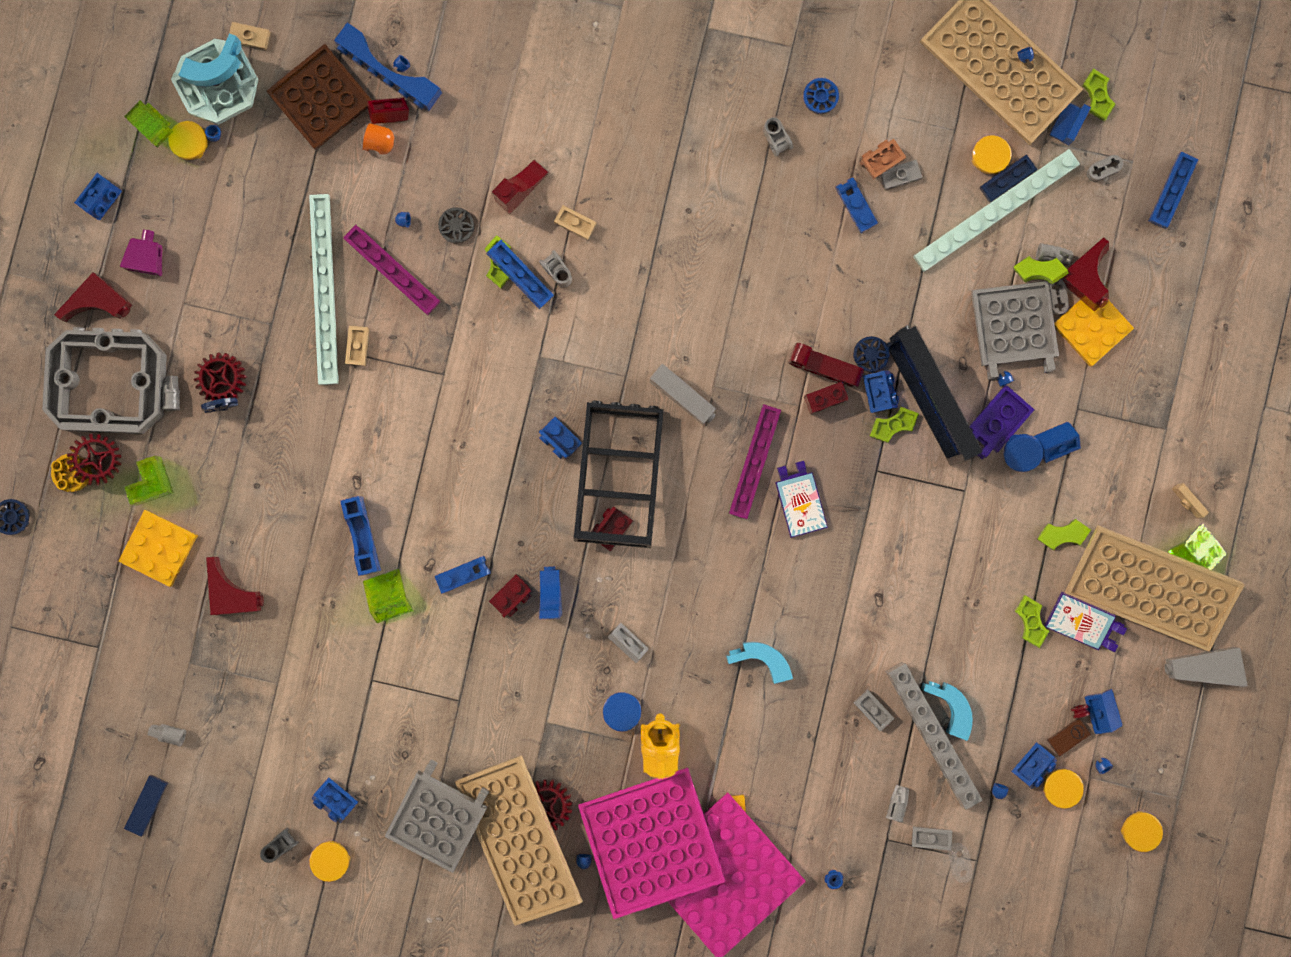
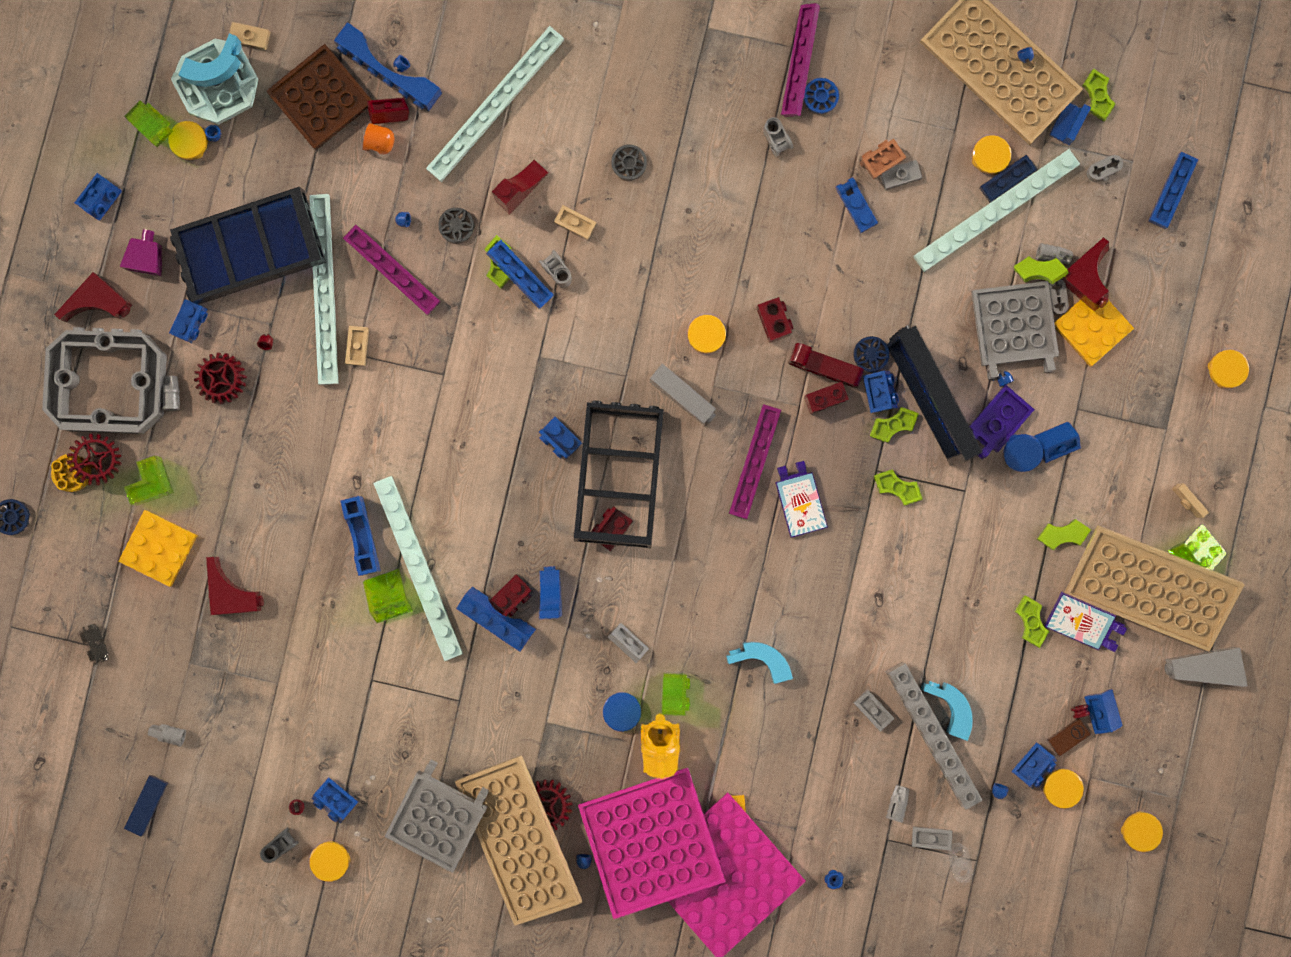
(95, 651): none -> clear smoke hinge
(188, 321): none -> blue bracket
(220, 404): dark blue wheel -> none
(247, 246): none -> window
(265, 342): none -> dark red hinge
(300, 805): none -> dark red hinge
(418, 568): none -> light aqua plate
(461, 575): blue plate -> none
(478, 608): none -> blue arch
(495, 104): none -> light aqua plate
(629, 162): none -> dark grey wheel
(674, 694): none -> clear neon green brick
(706, 334): none -> yellow tile
(768, 320): none -> dark red brick
(800, 60): none -> magenta plate
(906, 491): none -> lime tile
(1103, 766): blue hinge -> none
(1228, 369): none -> yellow tile

